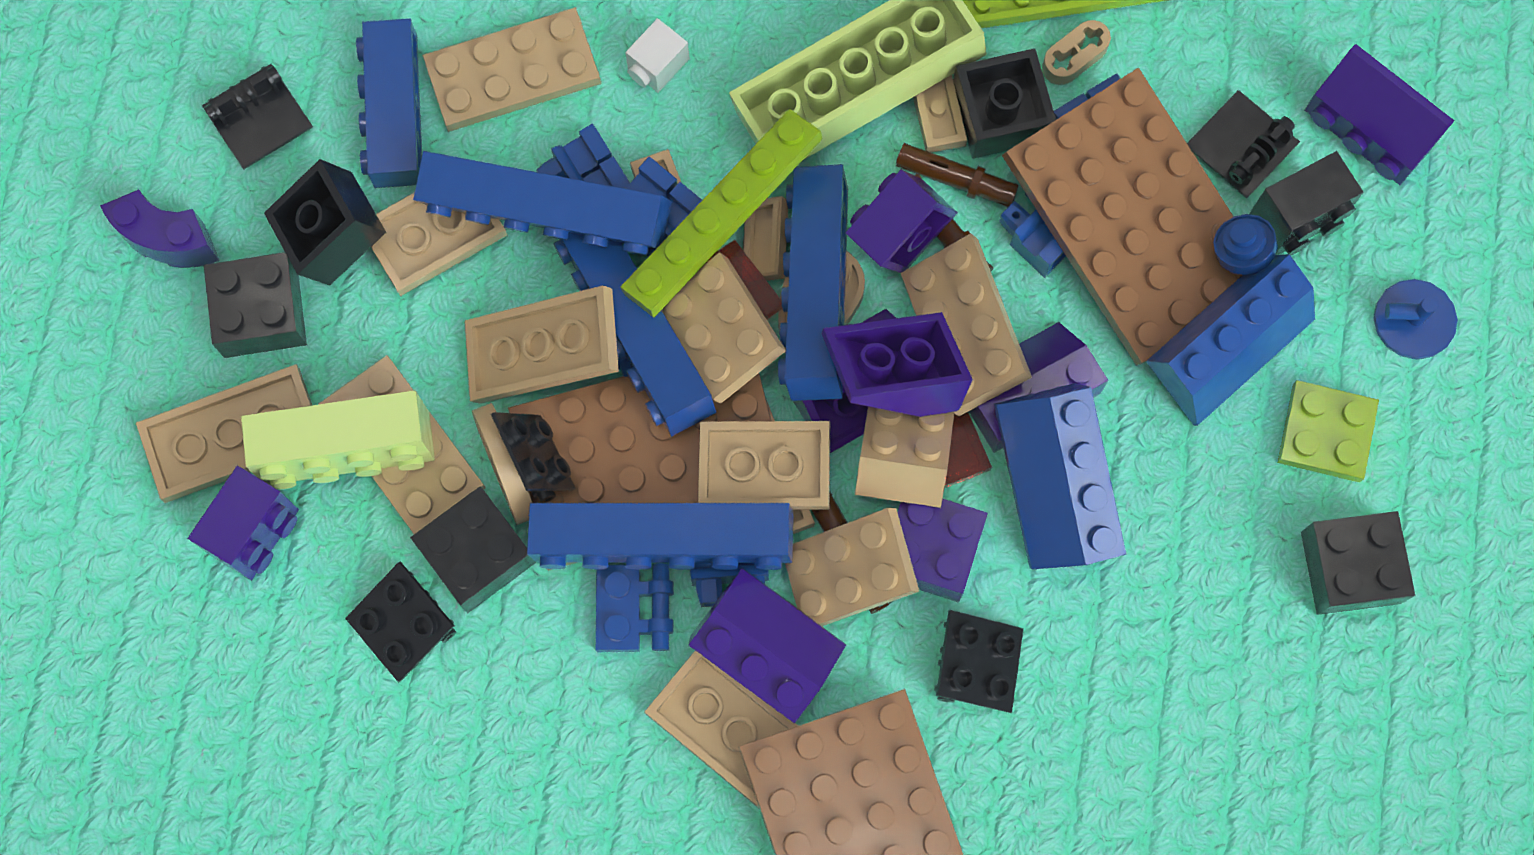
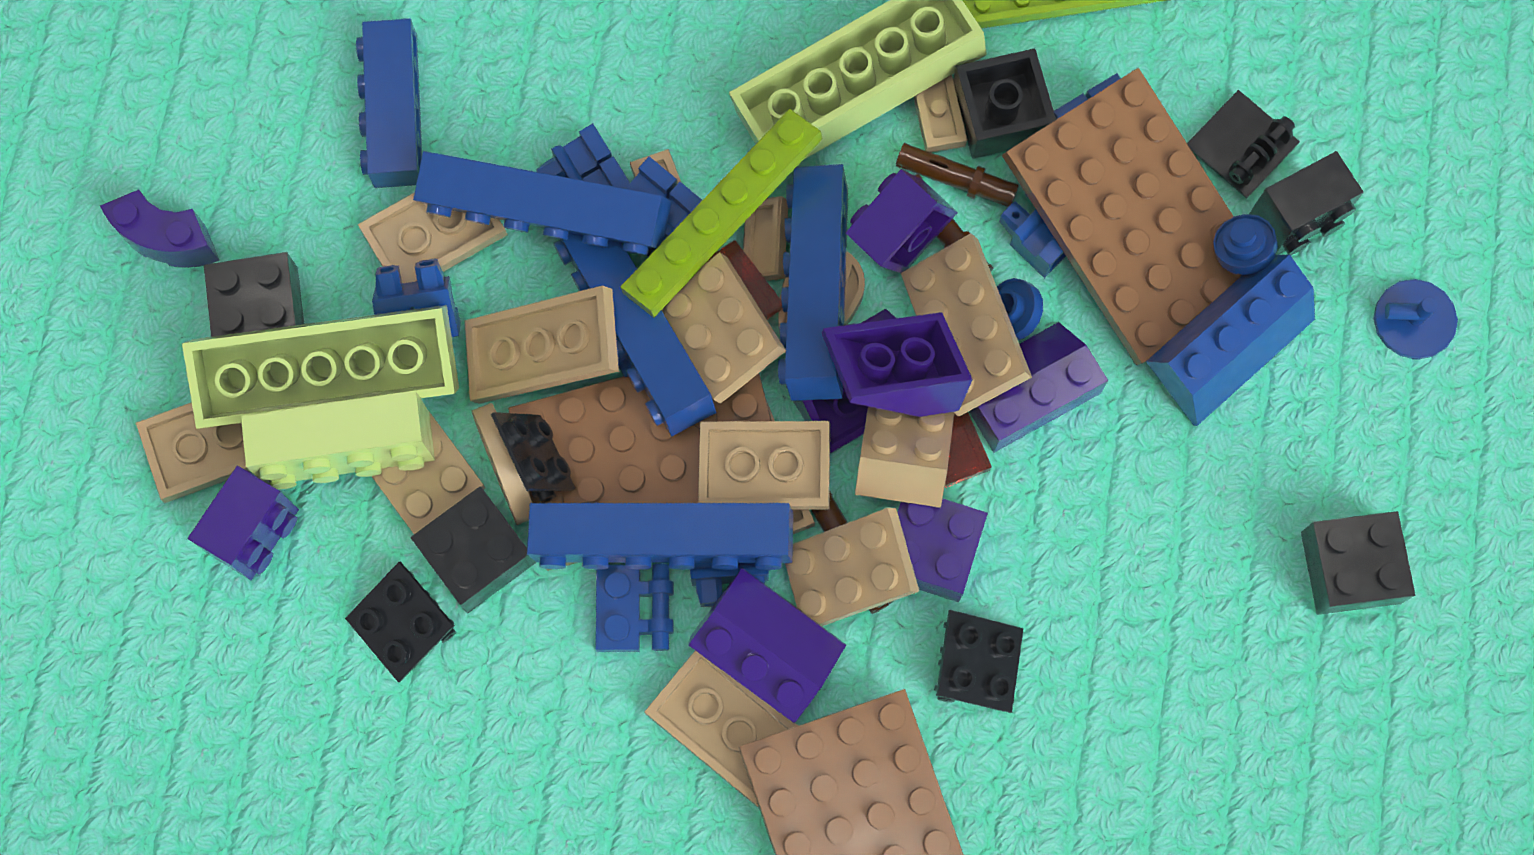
(257, 116): black hinge -> none
(320, 364): none -> yellowish green brick
(324, 222): black brick -> none
(428, 291): none -> blue hips
(512, 69): tan plate -> none
(656, 56): white brick -> none
(1022, 305): none -> blue plate
(1060, 477): blue slope -> none
(1081, 59): tan beam -> none
(1328, 431): lime plate -> none
(1378, 115): dark purple slope -> none

